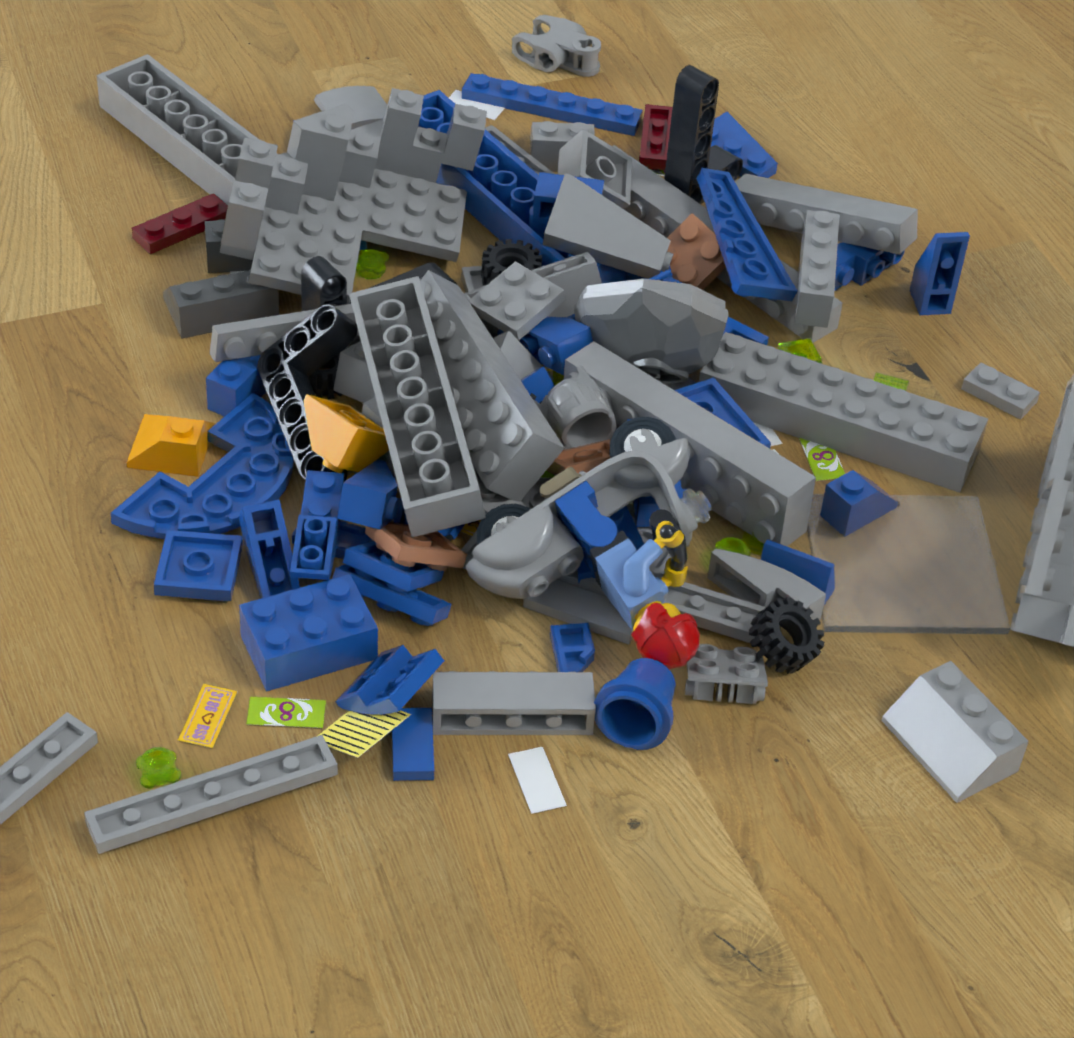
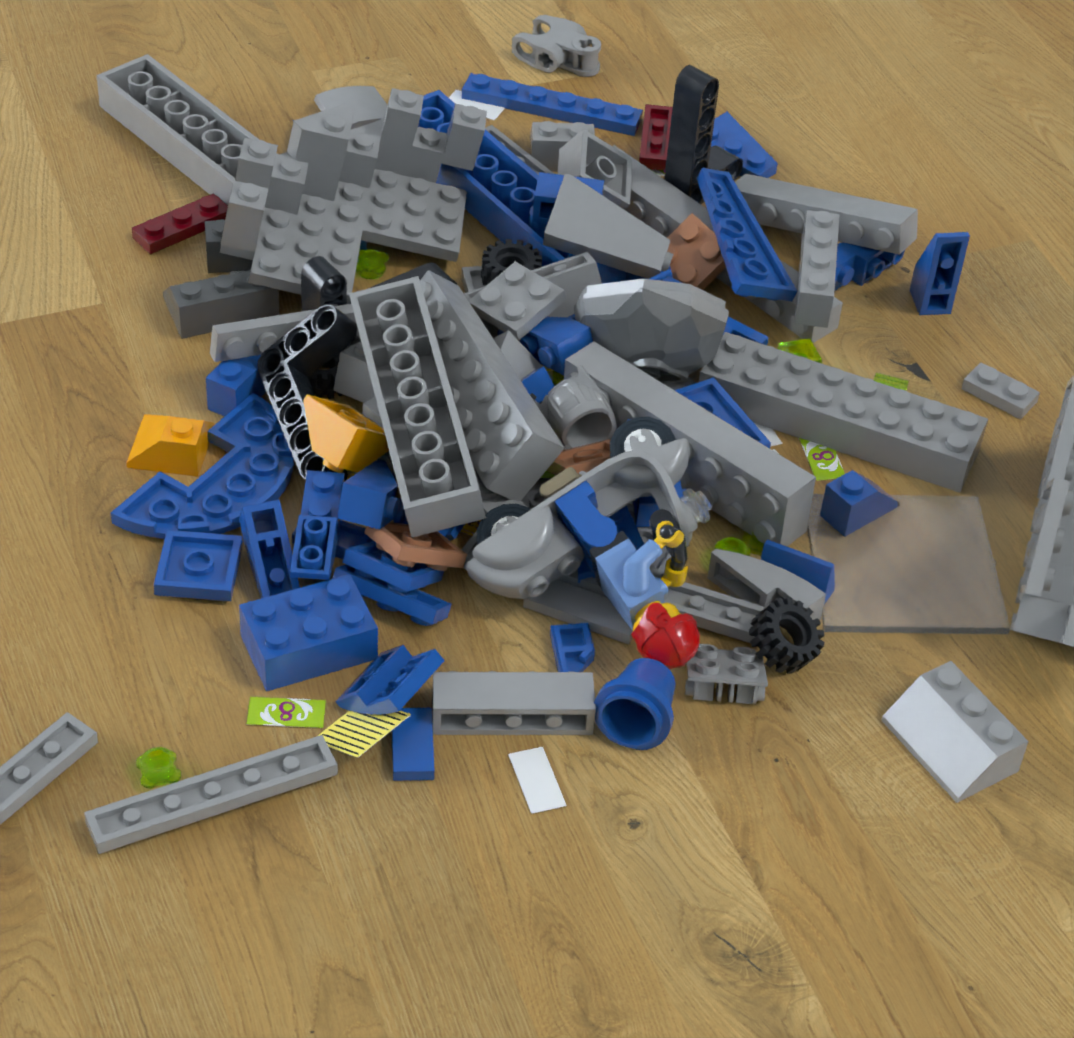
(207, 716): yellow sticker -> none

